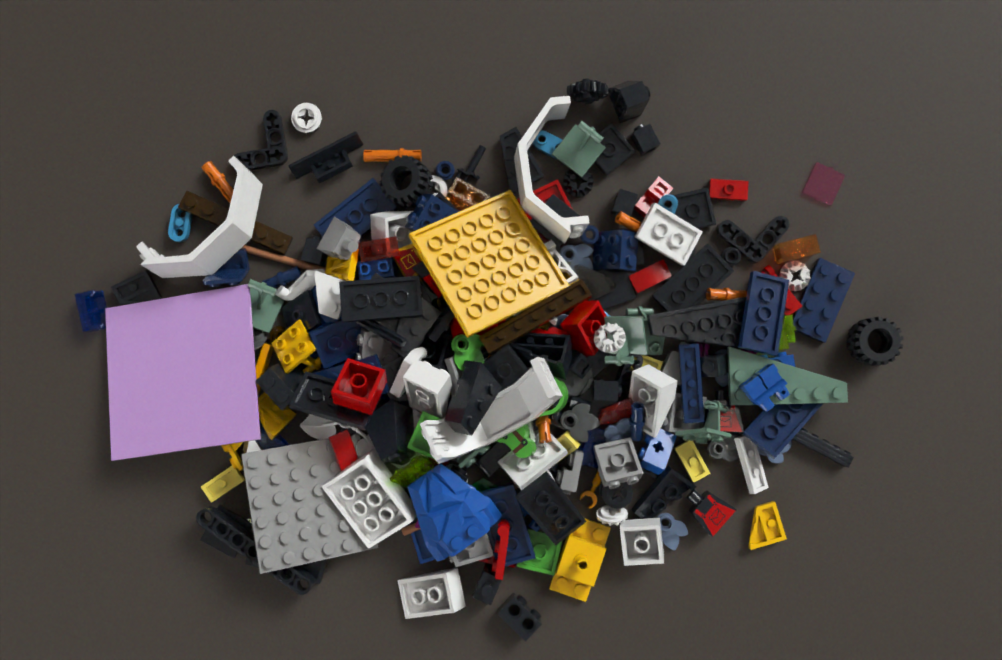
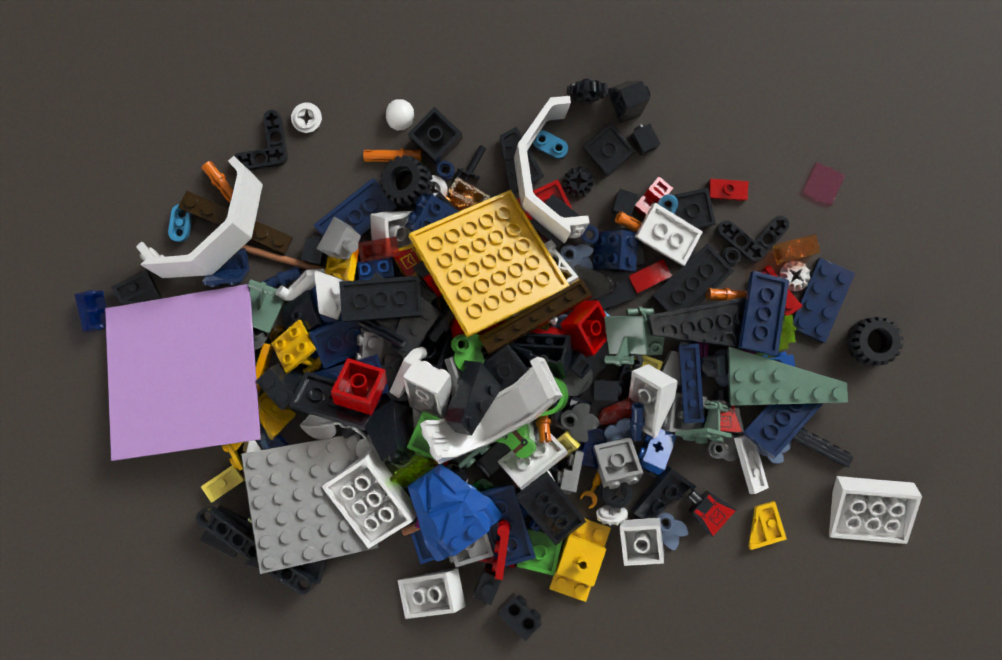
(328, 160): black bracket -> none
(343, 448): red slope -> none
(399, 114): none -> white hair
(435, 135): none -> black brick
(580, 148): sand green plate -> none
(608, 345): white gear -> none
(692, 461): light yellow plate -> none
(764, 385): blue hips -> none
(873, 509): none -> white slope

